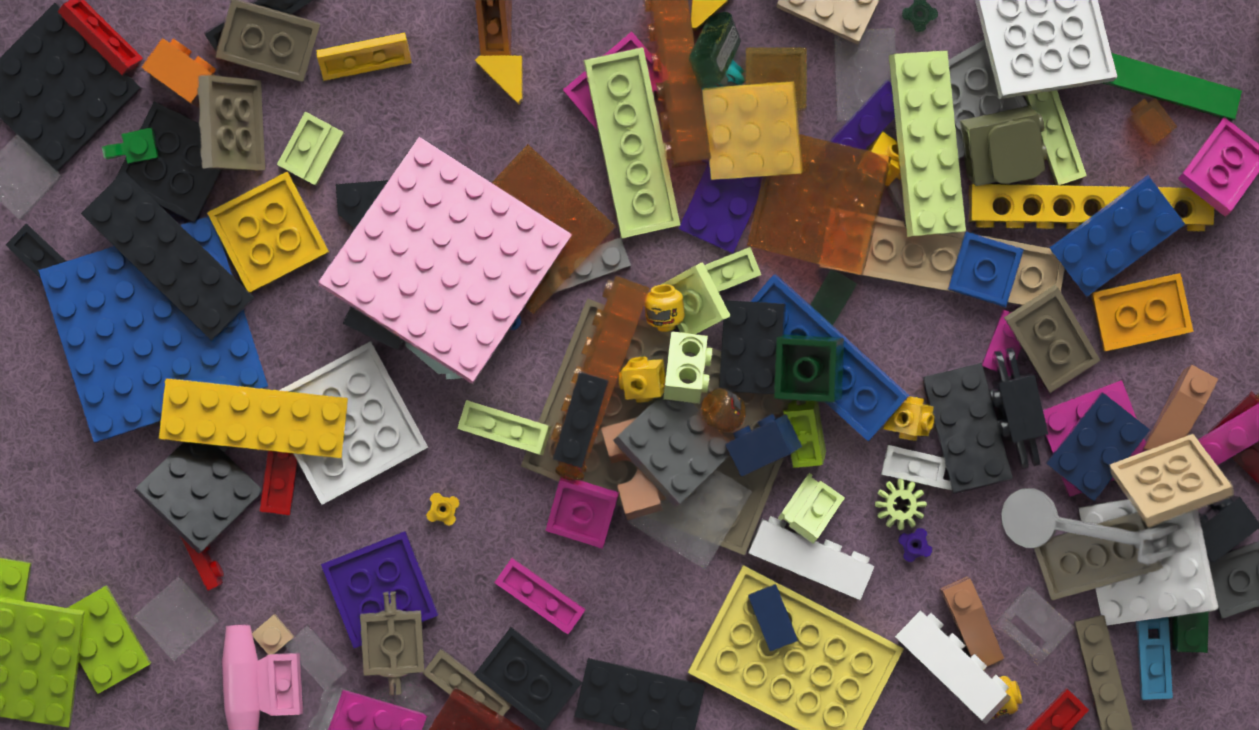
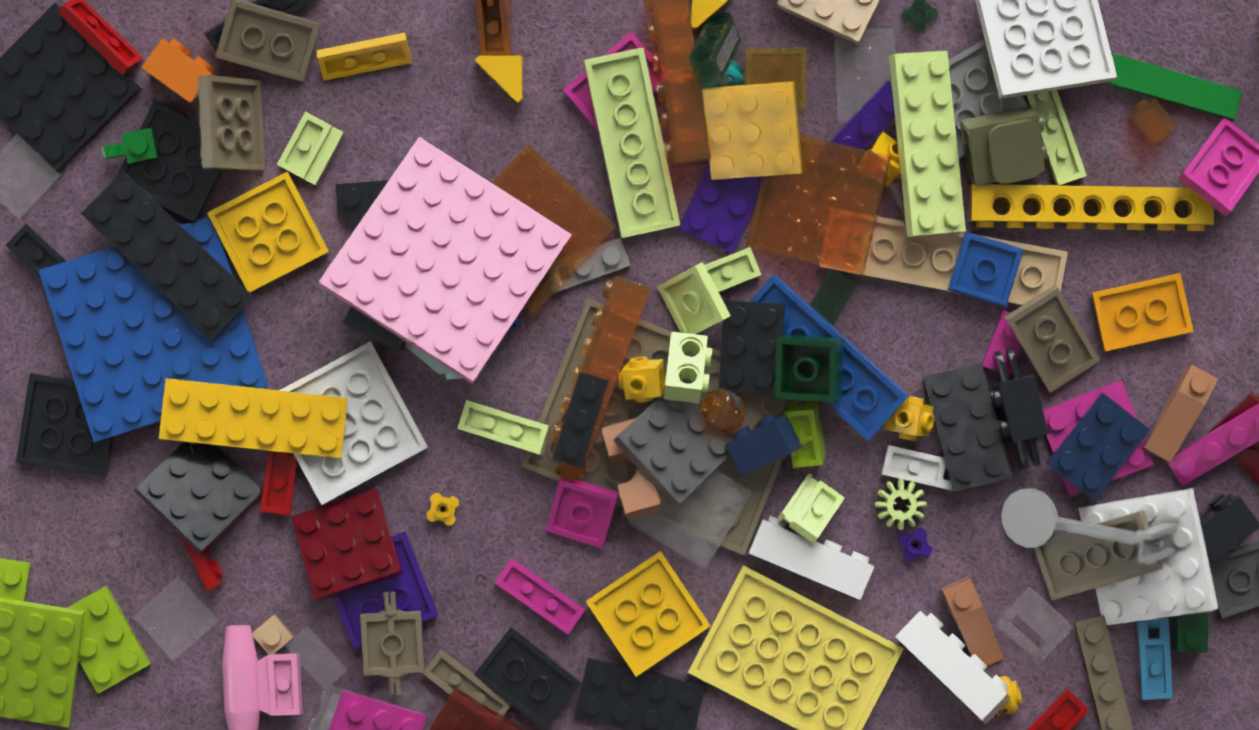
(57, 431): none -> black plate
(346, 545): none -> dark red plate
(648, 613): none -> yellow plate
(664, 307): yellow head -> none
(772, 617): dark blue tile -> none
(1117, 235): blue plate -> none
(1171, 480): tan plate -> none

